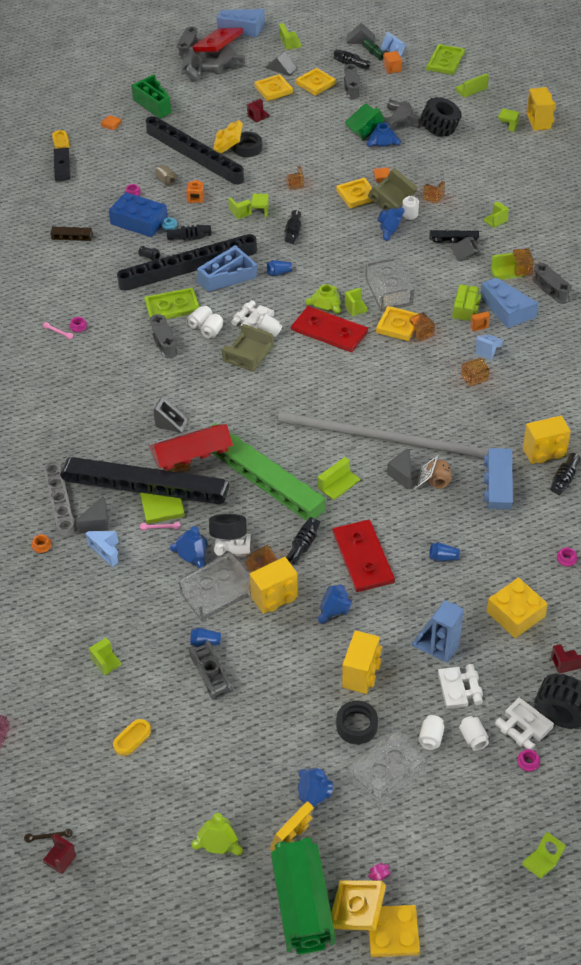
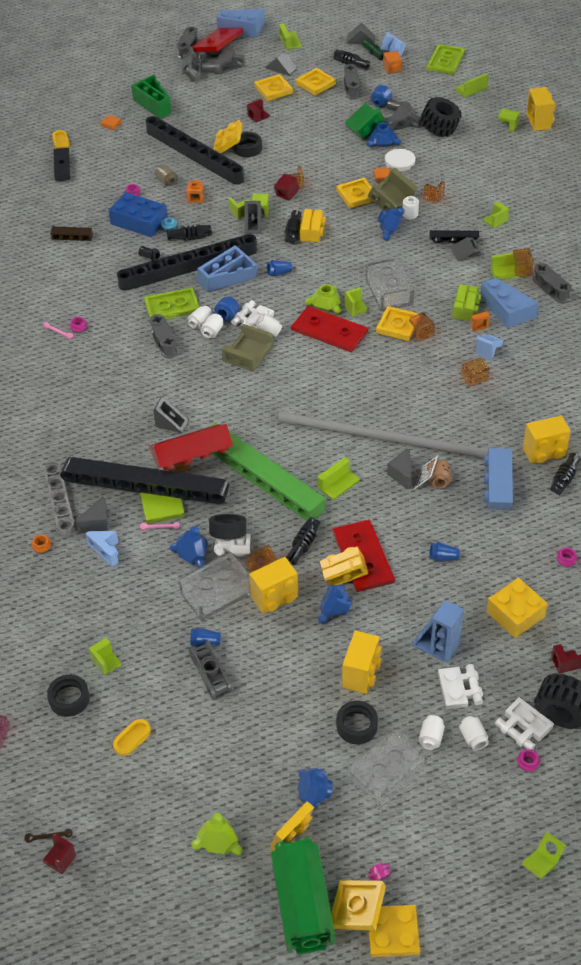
(75, 707): none -> black tyre
(227, 308): none -> blue head
(253, 217): none -> dark grey slope
(286, 187): none -> dark red panel
(311, 225): none -> yellow brick
(344, 566): none -> yellow brick
(381, 96): none -> blue head
(400, 159): none -> white tile

